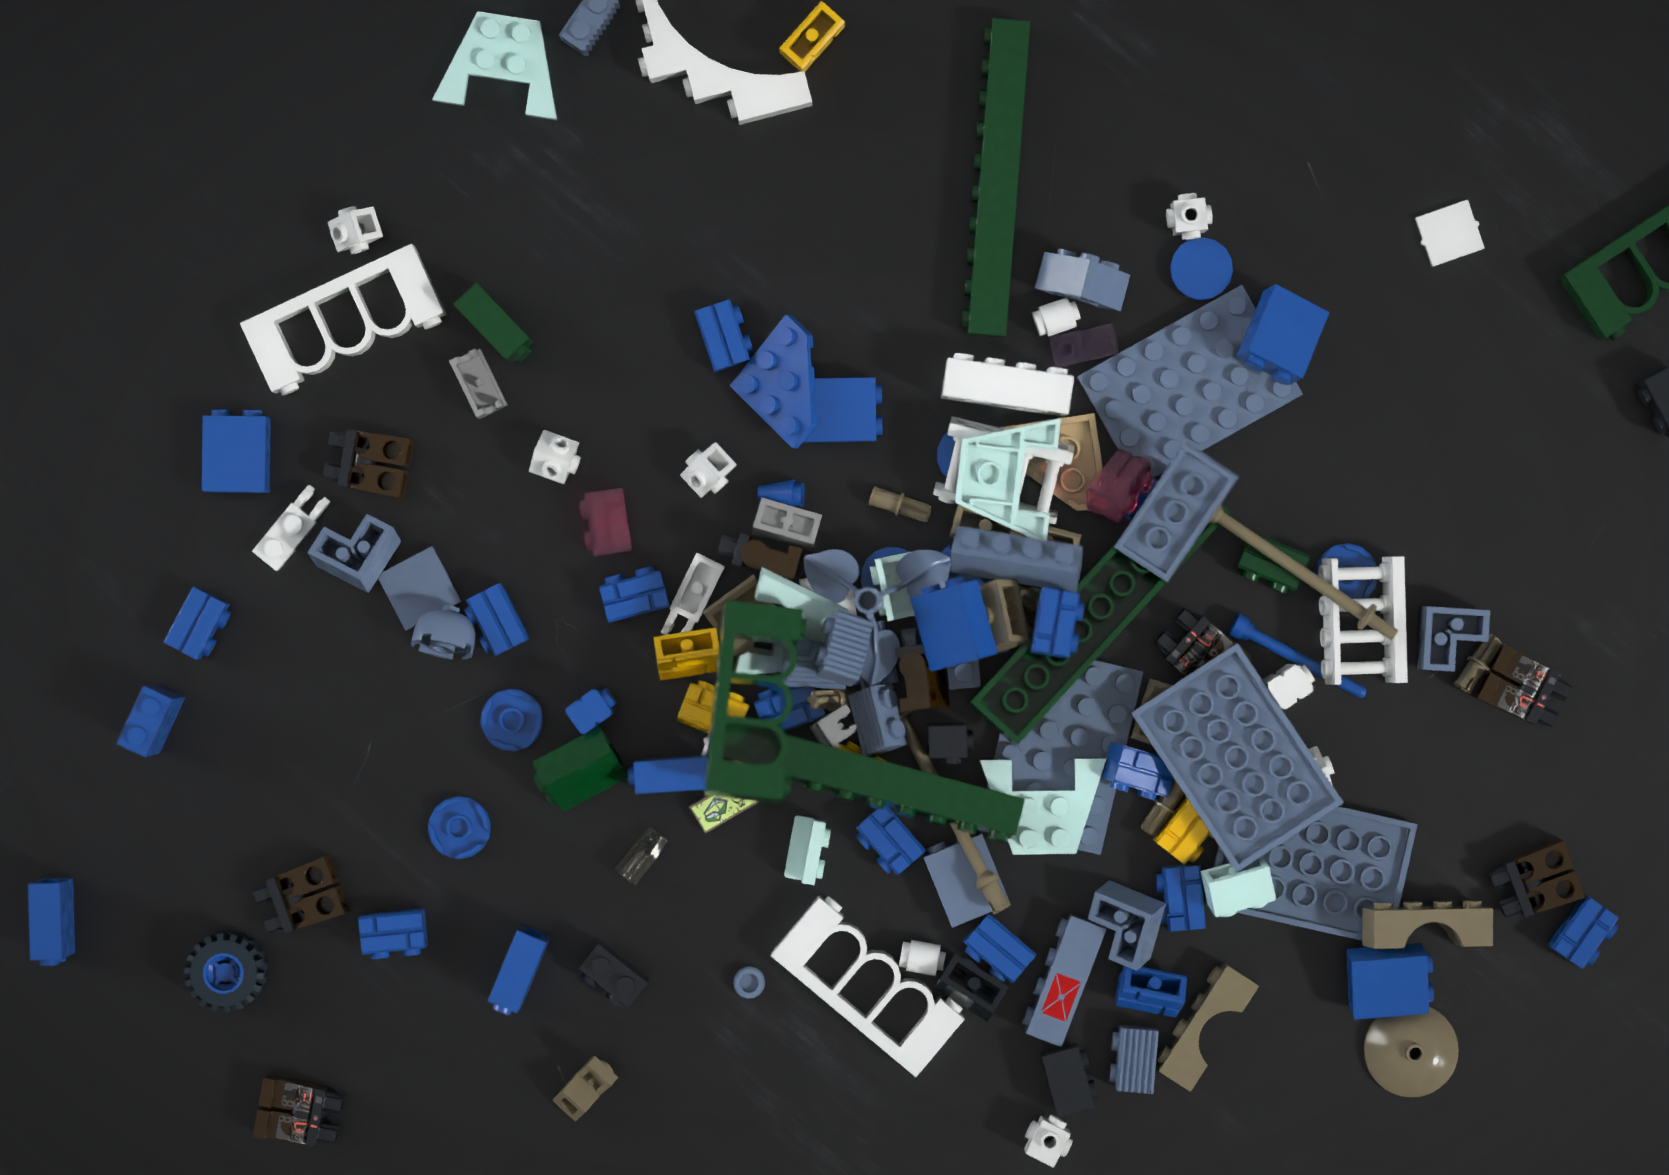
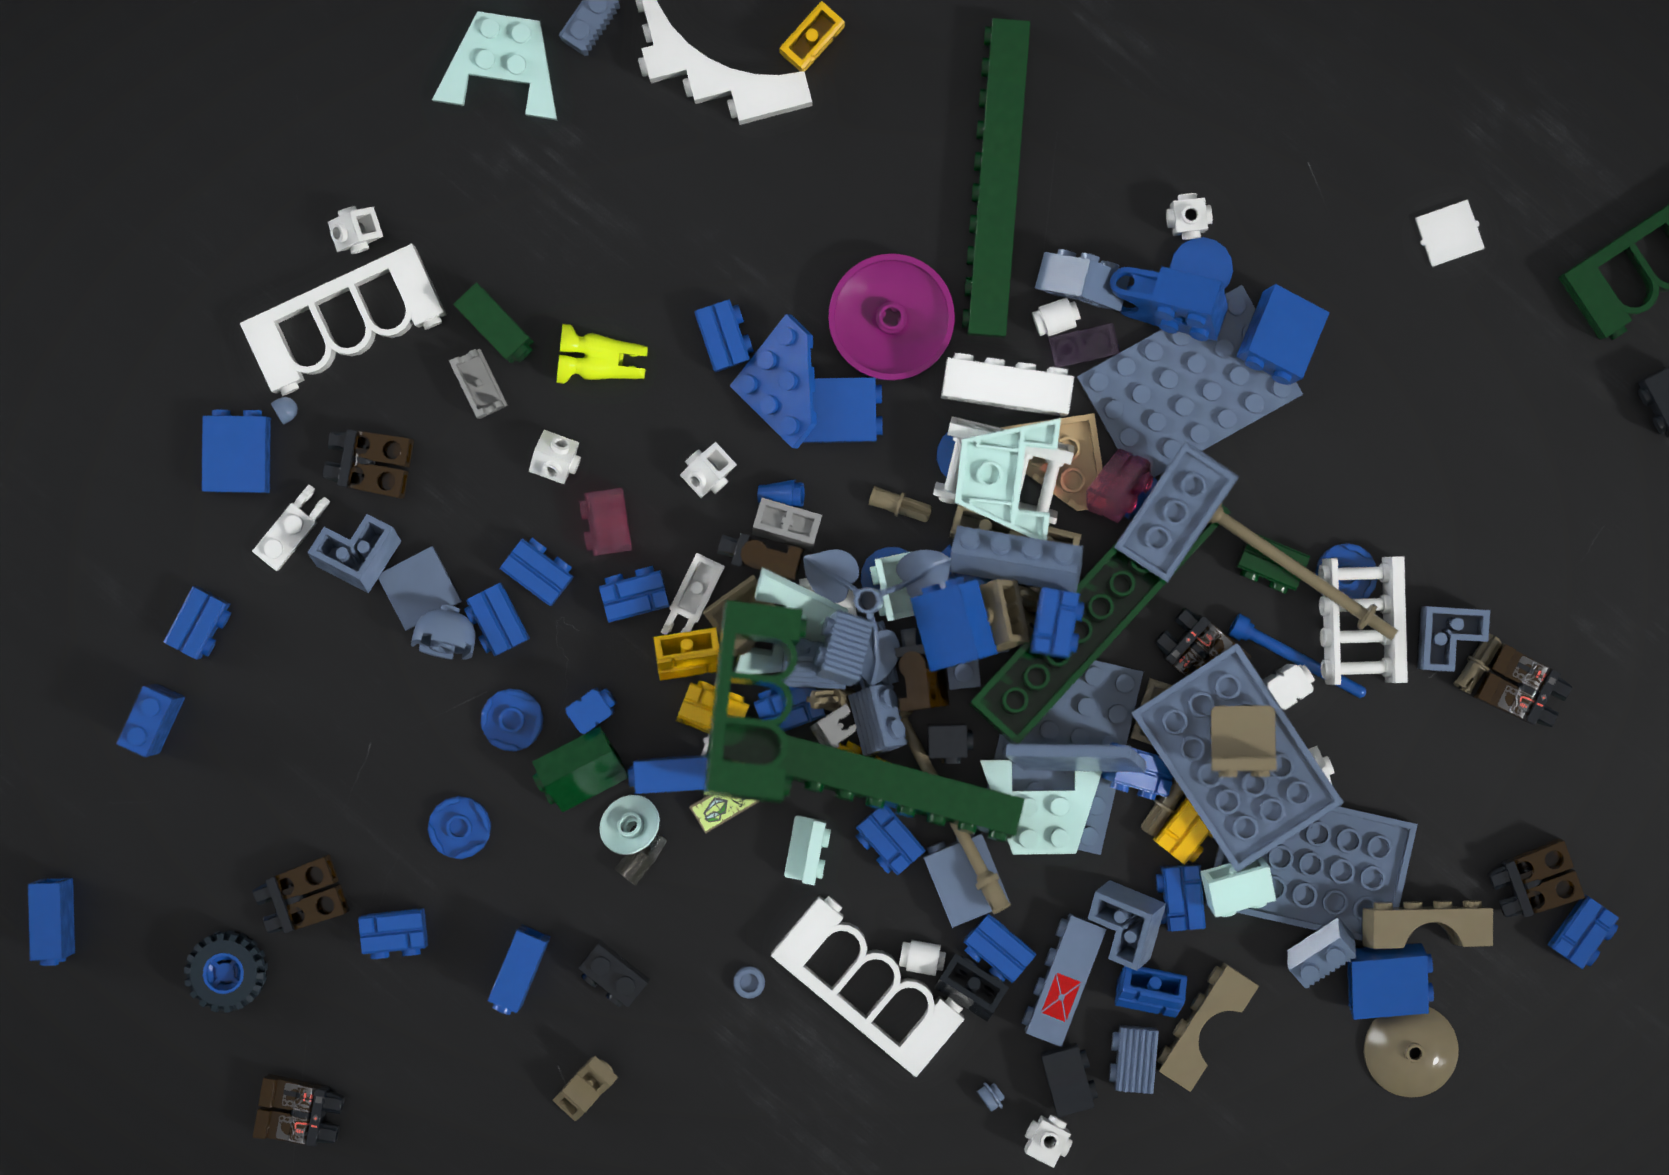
(285, 409): none -> sand blue hinge
(537, 571): none -> blue brick
(602, 357): none -> neon yellow piece
(621, 817): none -> light aqua dish
(891, 317): none -> magenta dish
(991, 1096): none -> sand blue plate
(1076, 758): none -> sand blue tile
(1174, 301): none -> blue brick
(1243, 740): none -> dark tan bracket
(1321, 953): none -> sand blue brick

